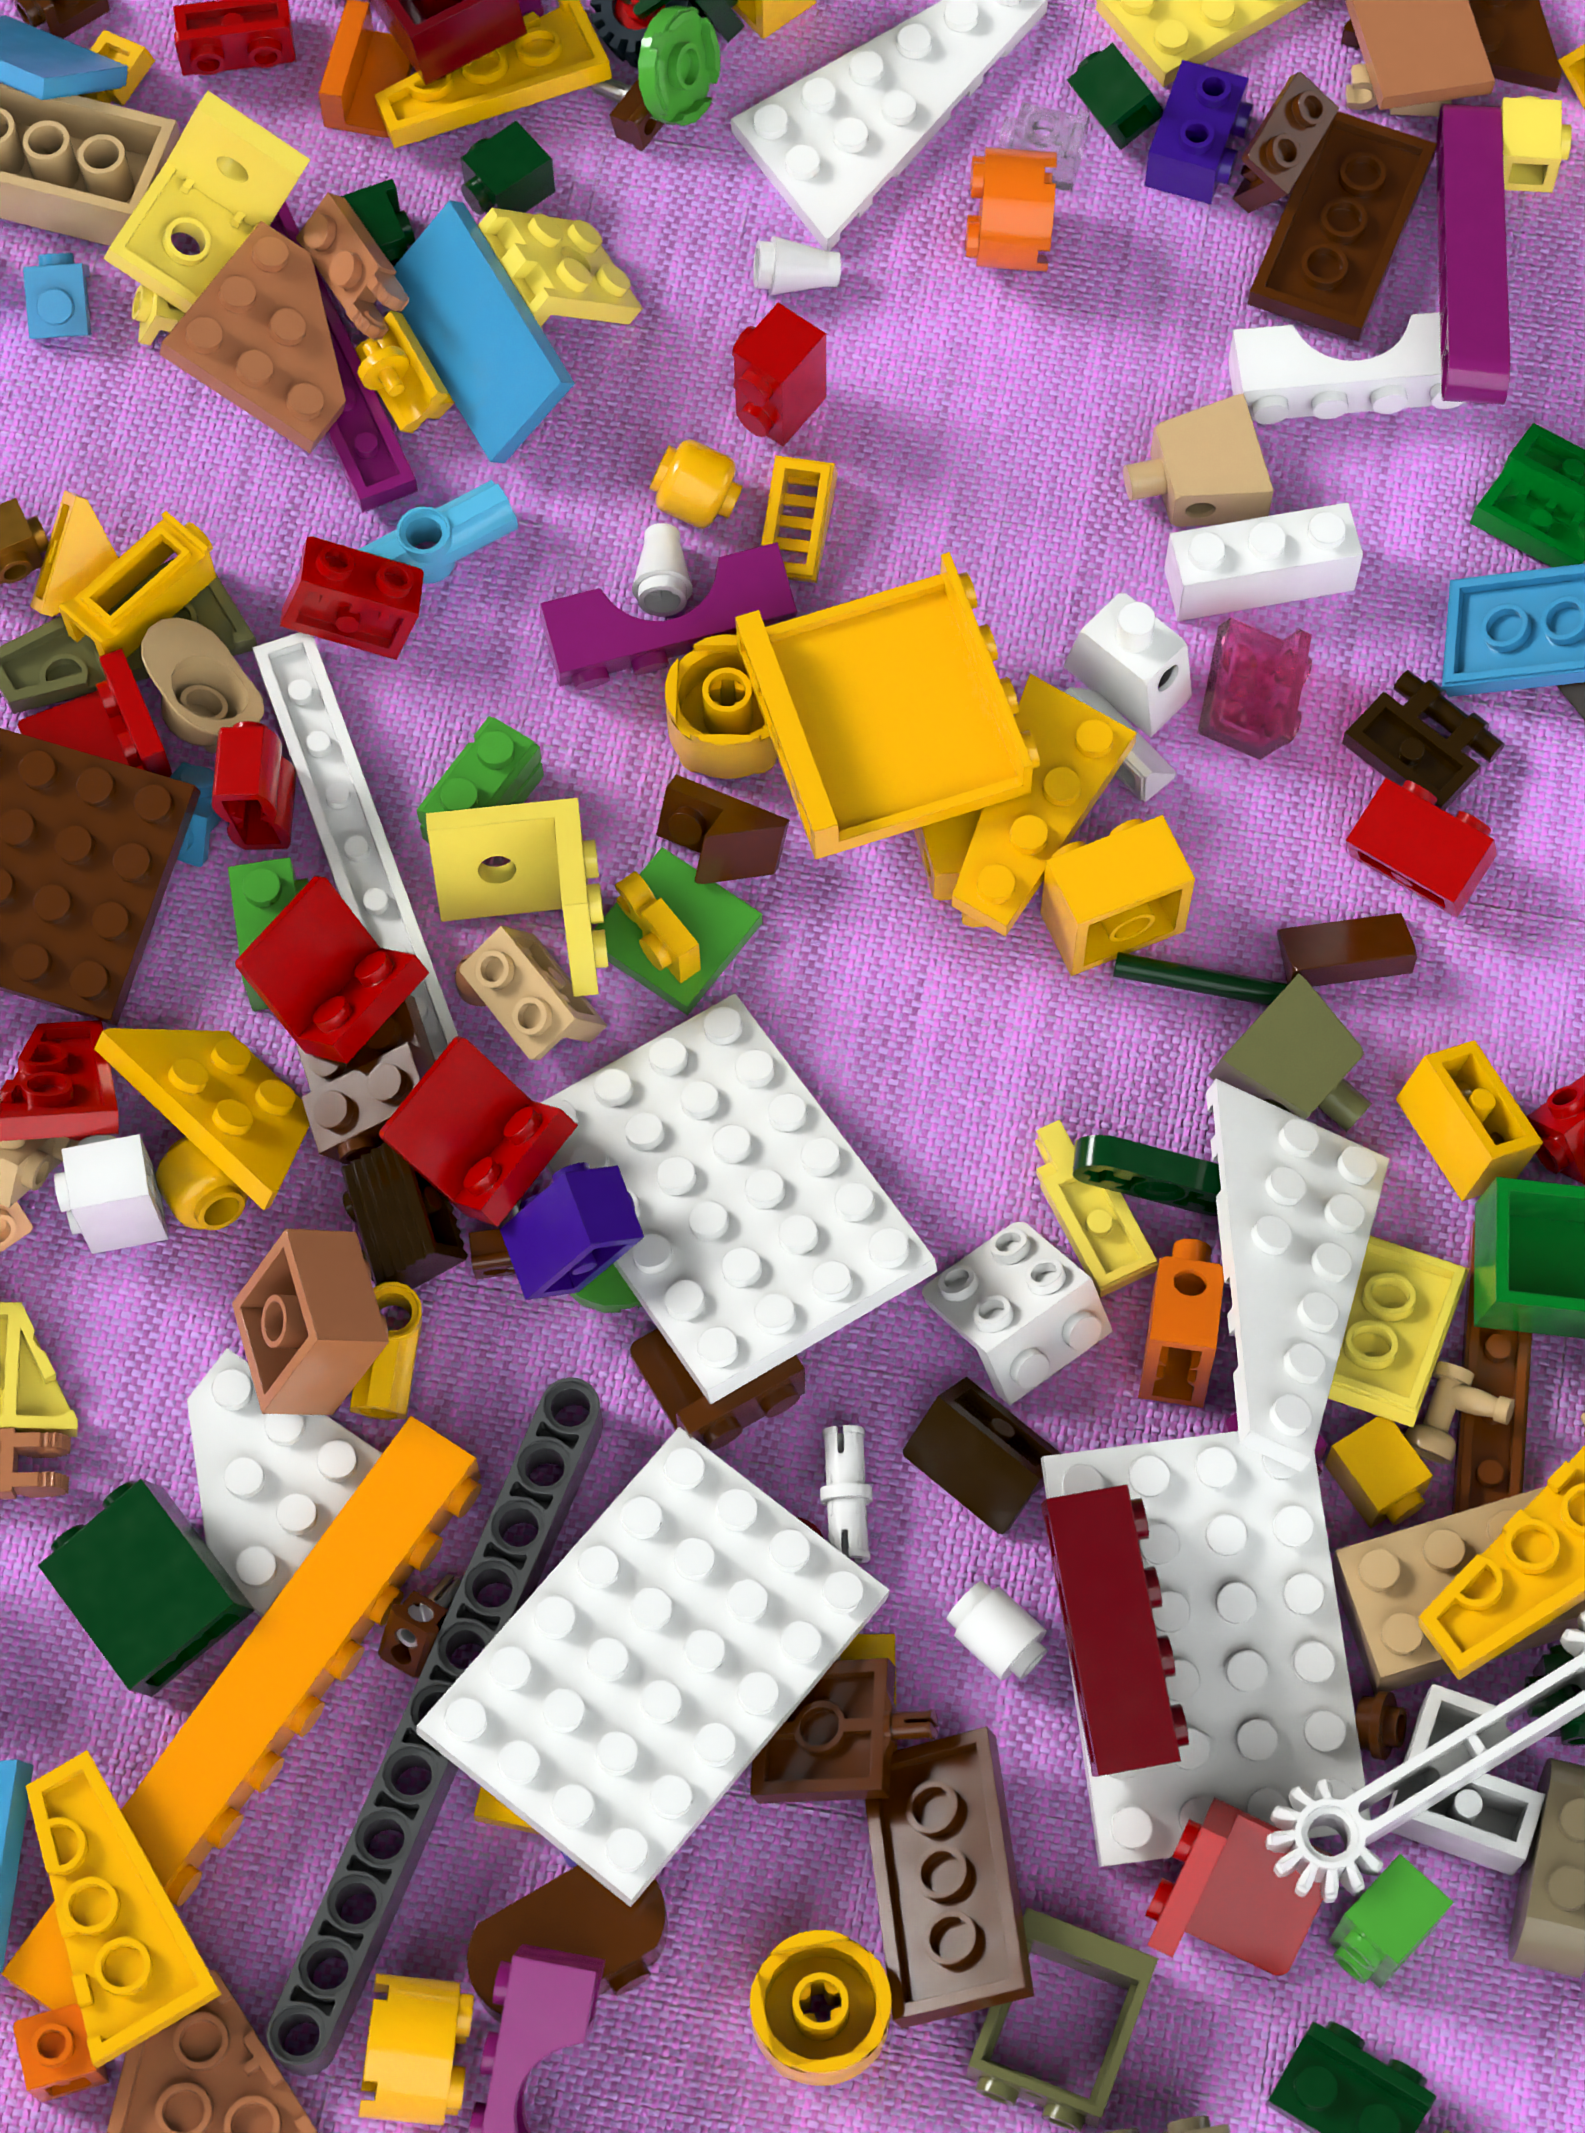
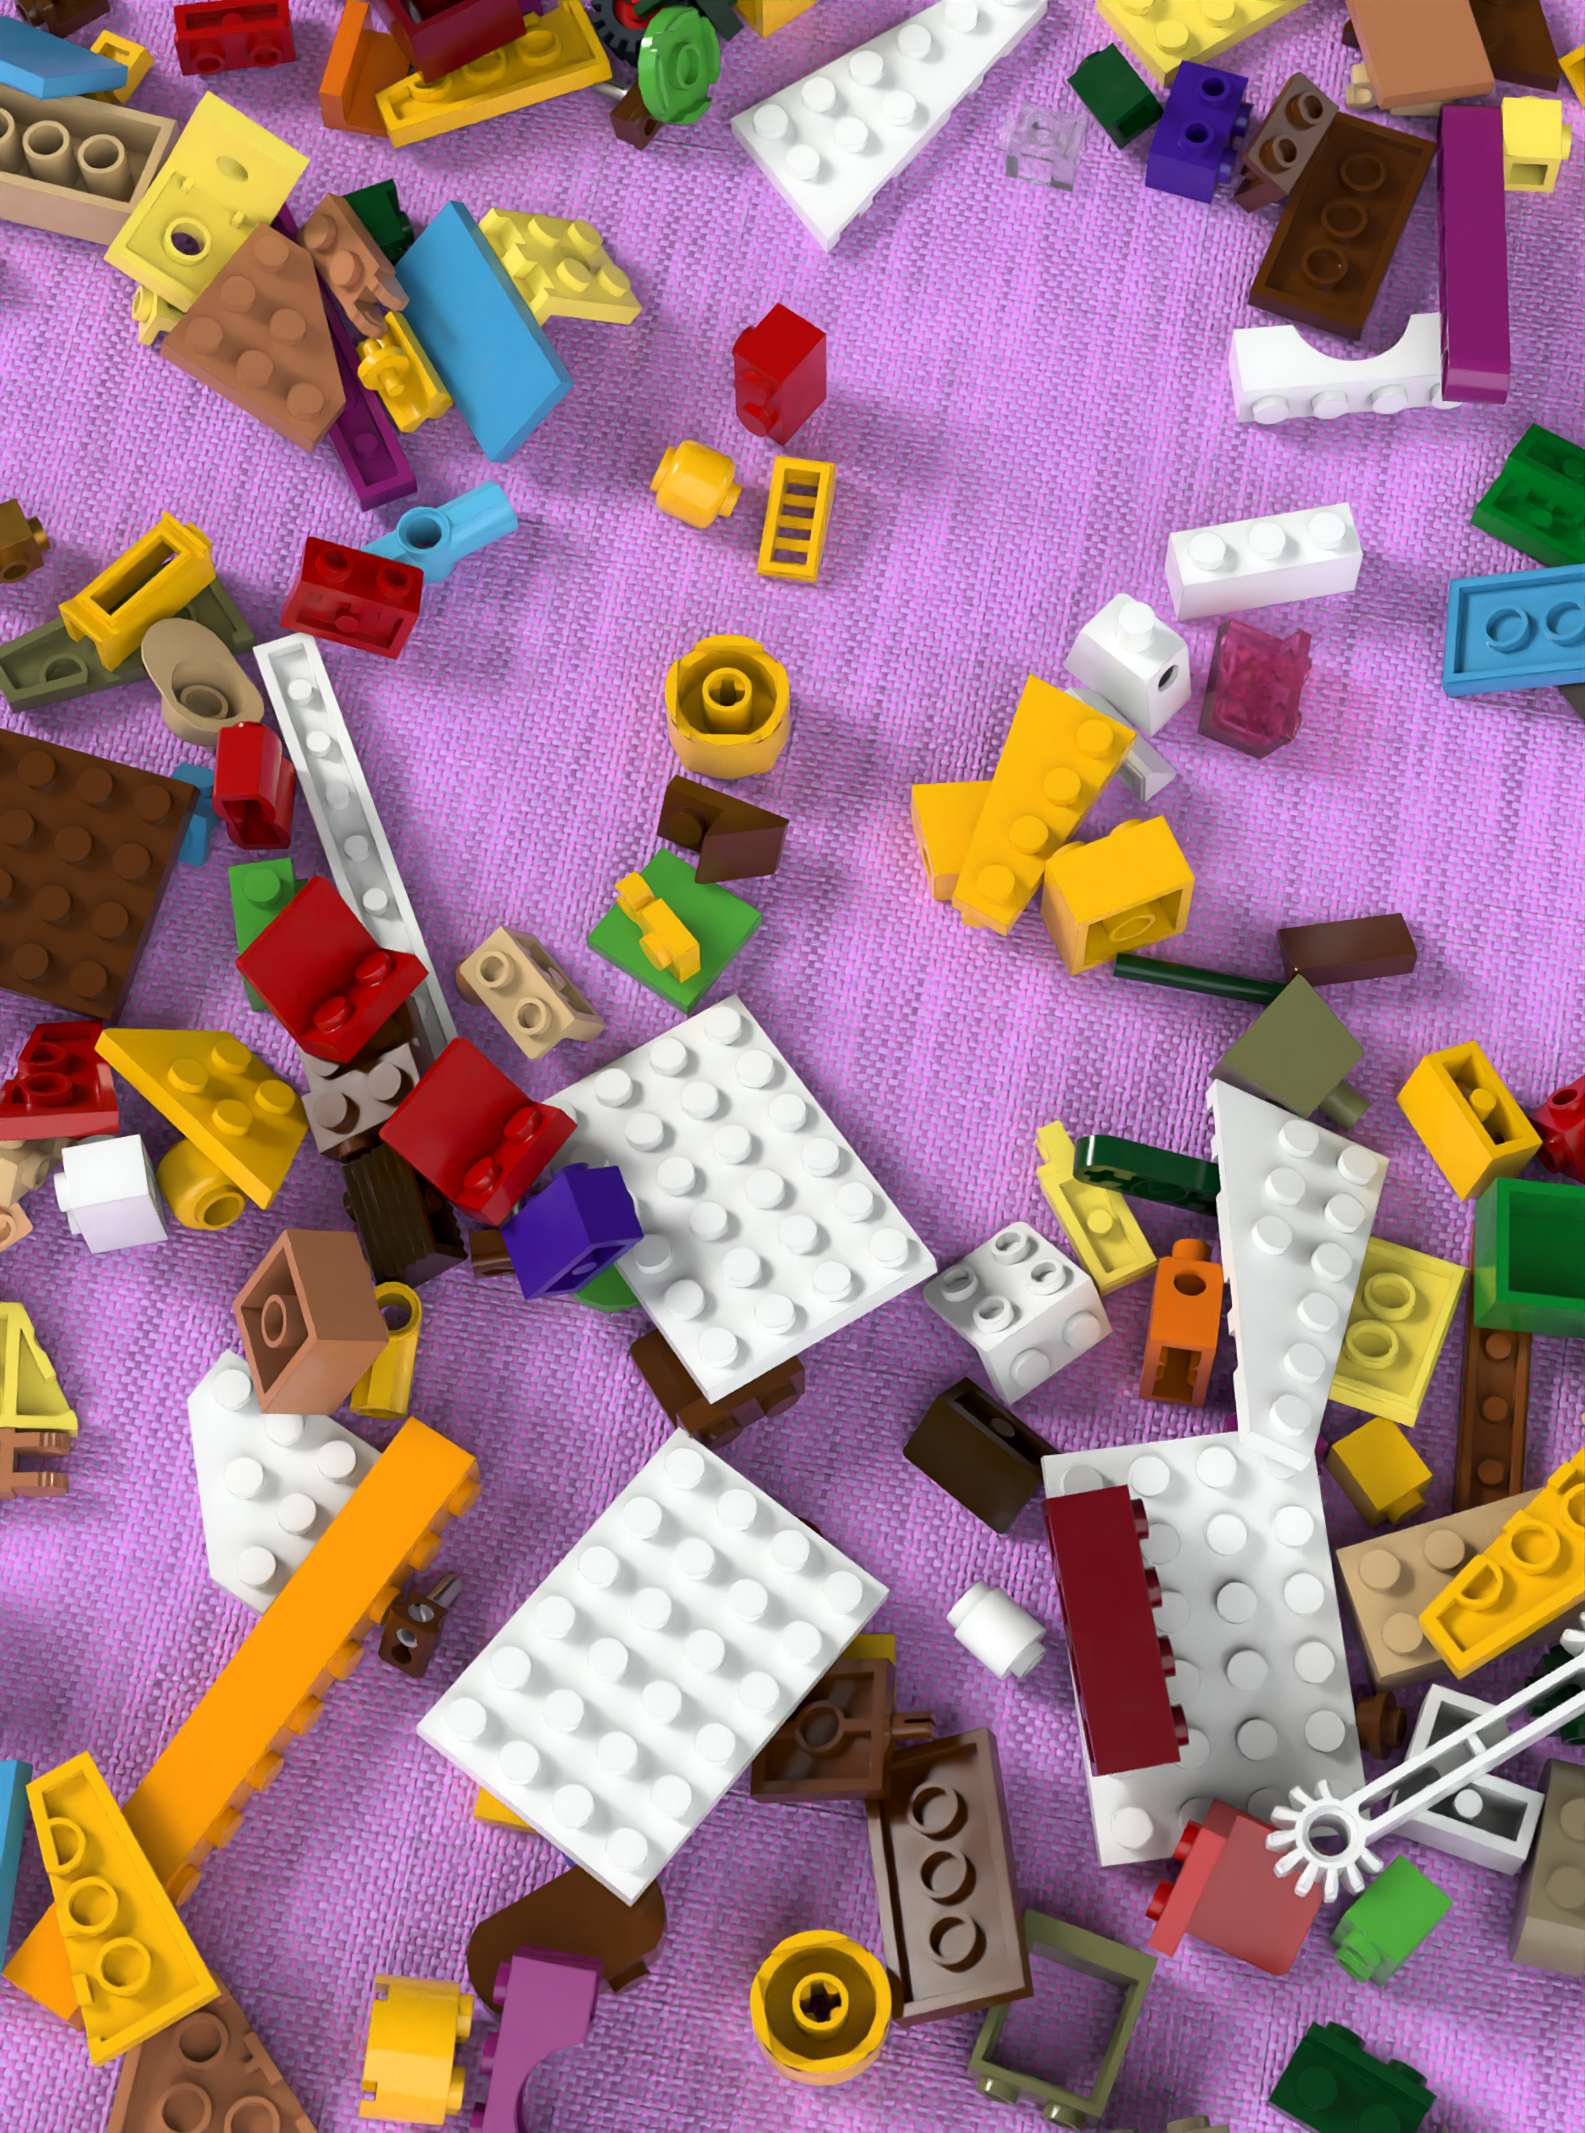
(56, 2054): orange bracket -> none
(57, 297): dark azure bracket -> none
(74, 555): yellow slope -> none
(105, 722): red bracket -> none
(144, 1586): dark green brick -> none
(416, 1814): dark grey beam -> none
(491, 772): bright green brick -> none
(507, 172): dark green brick -> none
(544, 873): light yellow bracket -> none
(596, 638): magenta arch -> none
(662, 575): white cone -> none
(793, 267): white cone -> none
(846, 1491): white pin -> none
(888, 711): yellow panel -> none
(1013, 209): orange brick -> none
(1205, 467): tan torso -> none
(1406, 748): dark brown plate -> none
(1423, 845): red brick -> none
(1453, 1393): tan piece -> none

